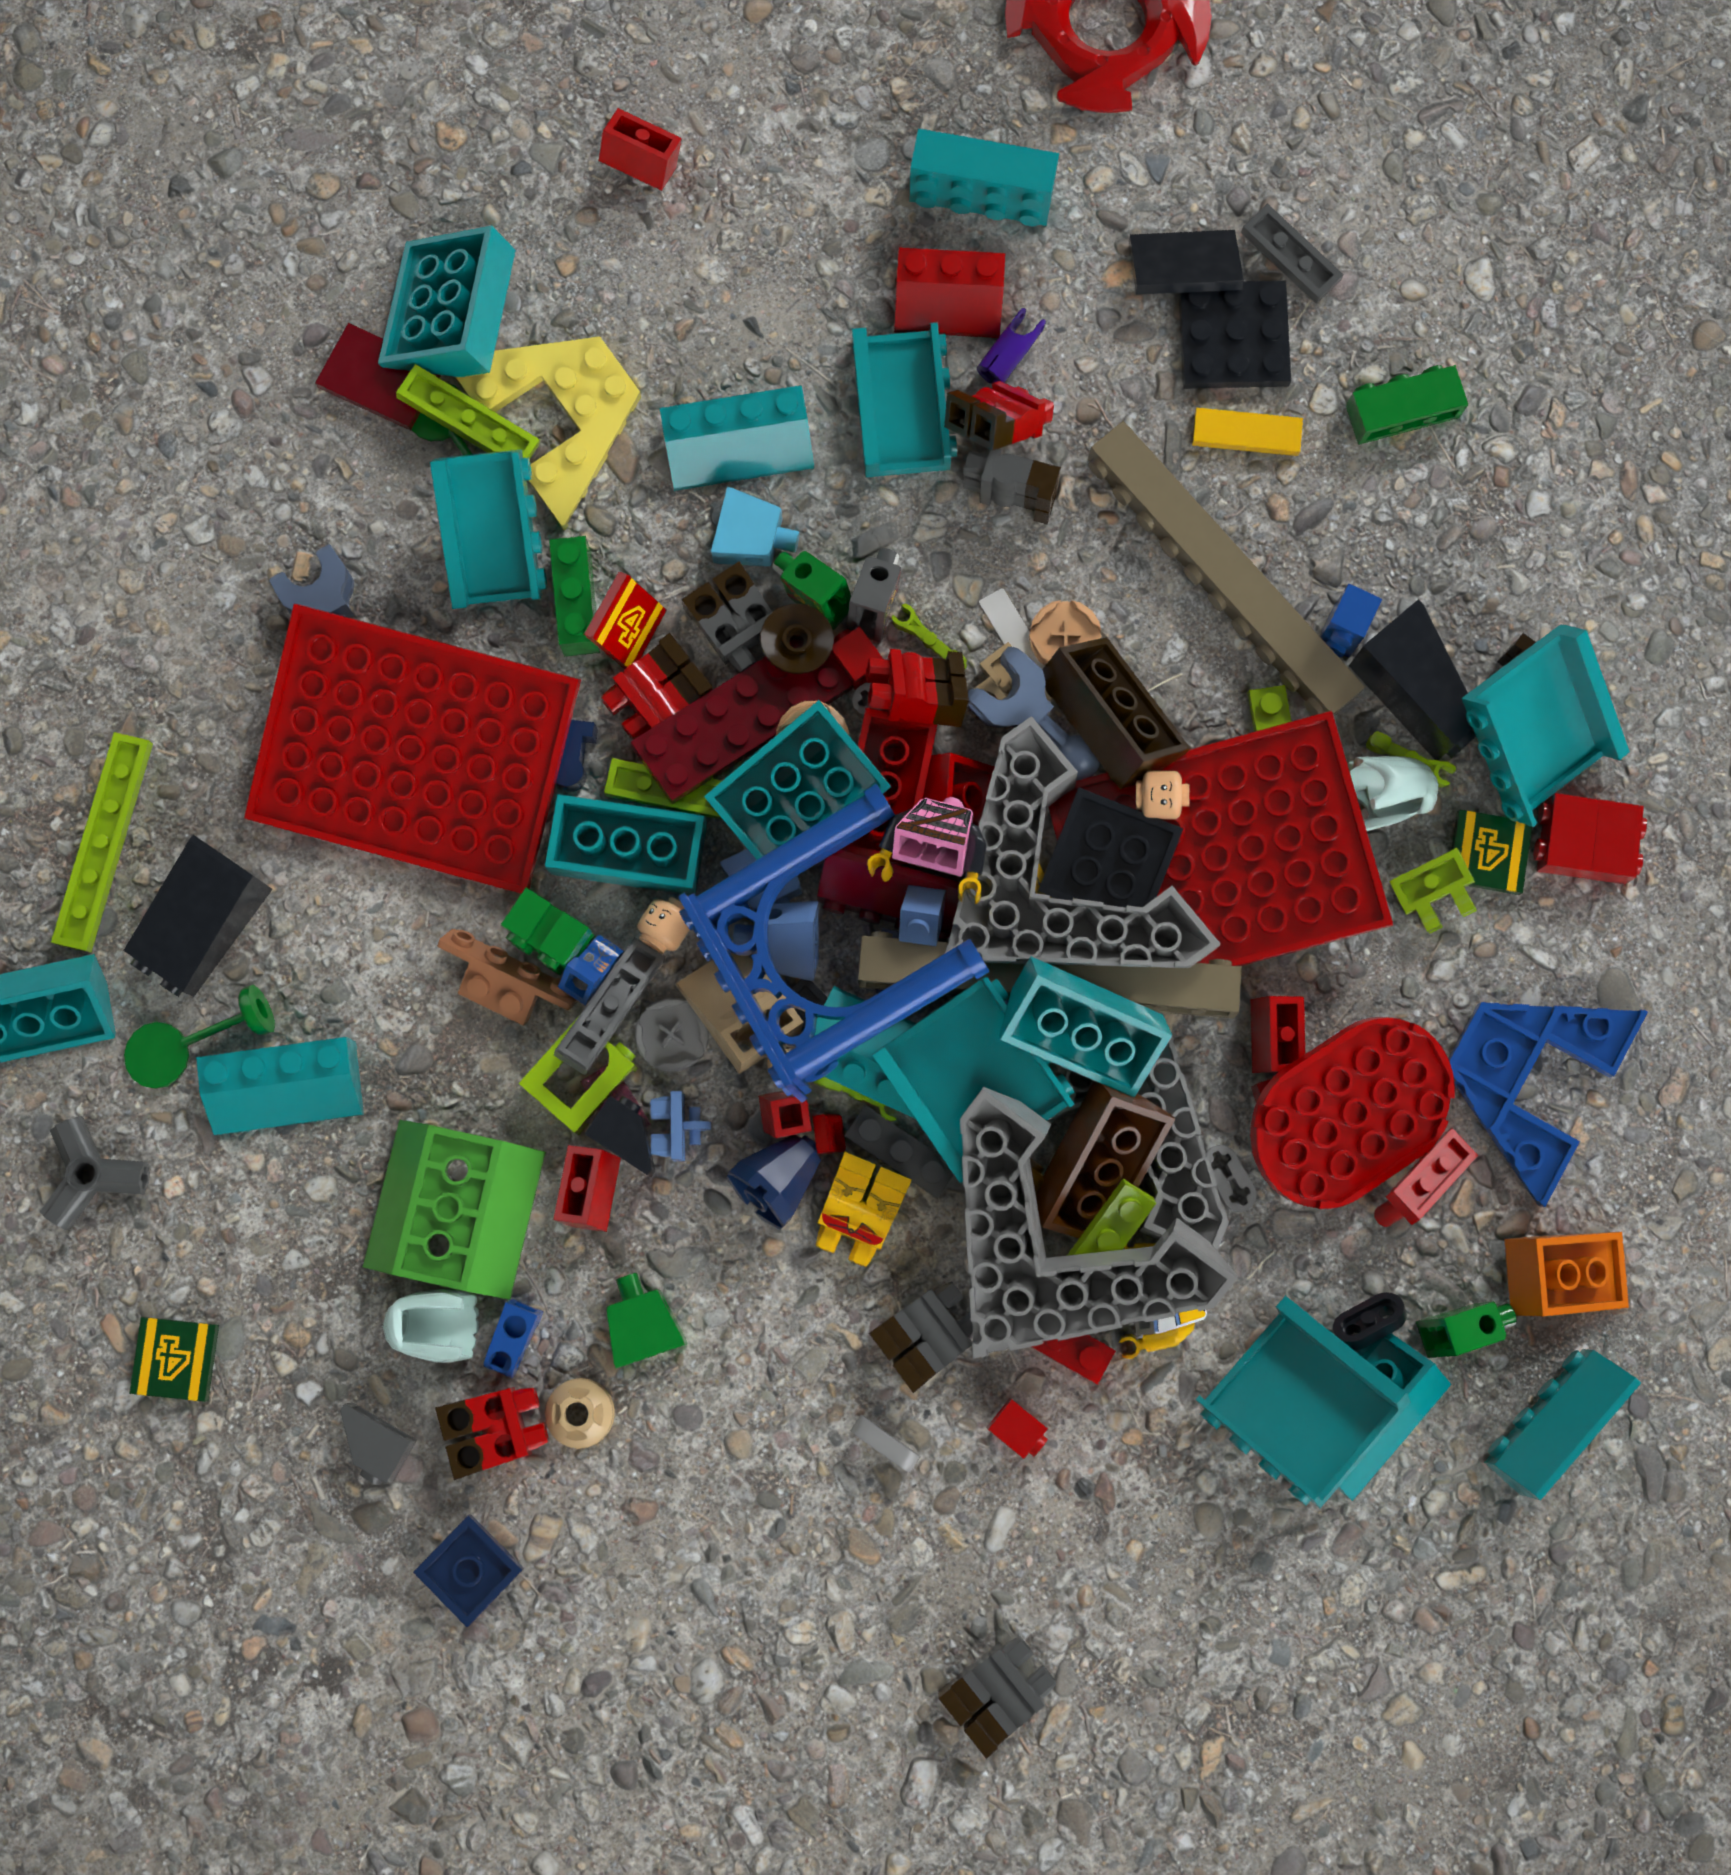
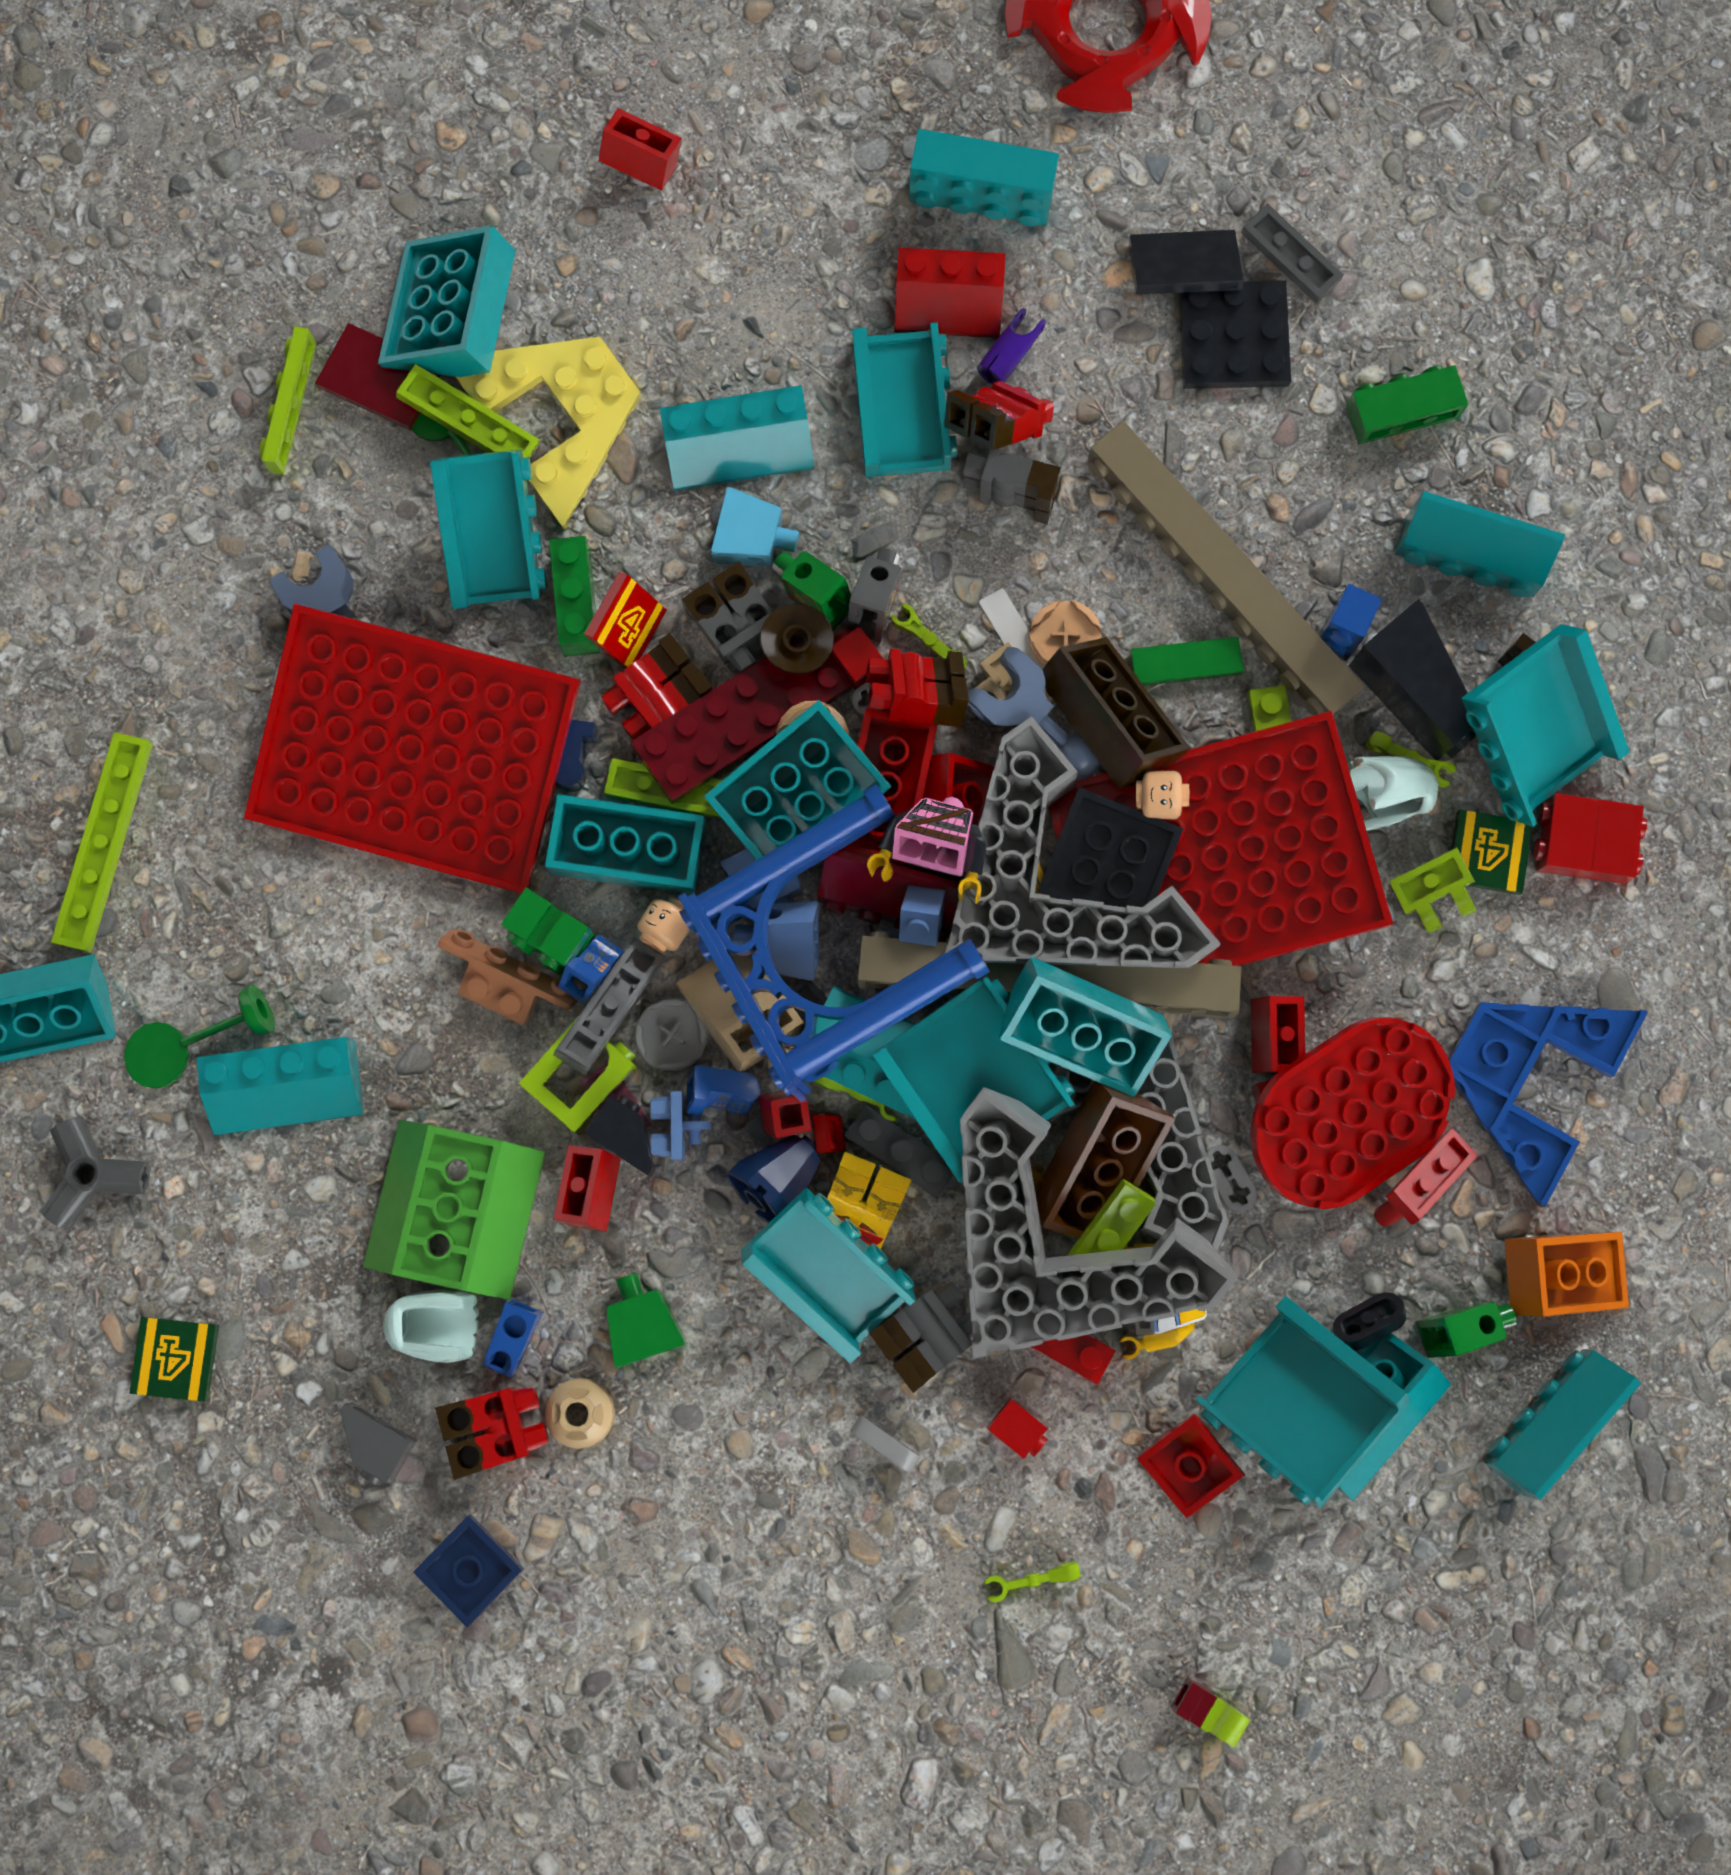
(195, 918): black slope -> none
(285, 412): none -> lime plate
(721, 1090): none -> blue leg
(827, 1272): none -> teal panel
(1011, 1695): dark grey hips -> none
(1061, 1573): none -> lime piece
(1187, 661): none -> green tile
(1190, 1465): none -> red slope
(1210, 1712): none -> leg
(1247, 431): yellow tile -> none
(1478, 545): none -> teal slope

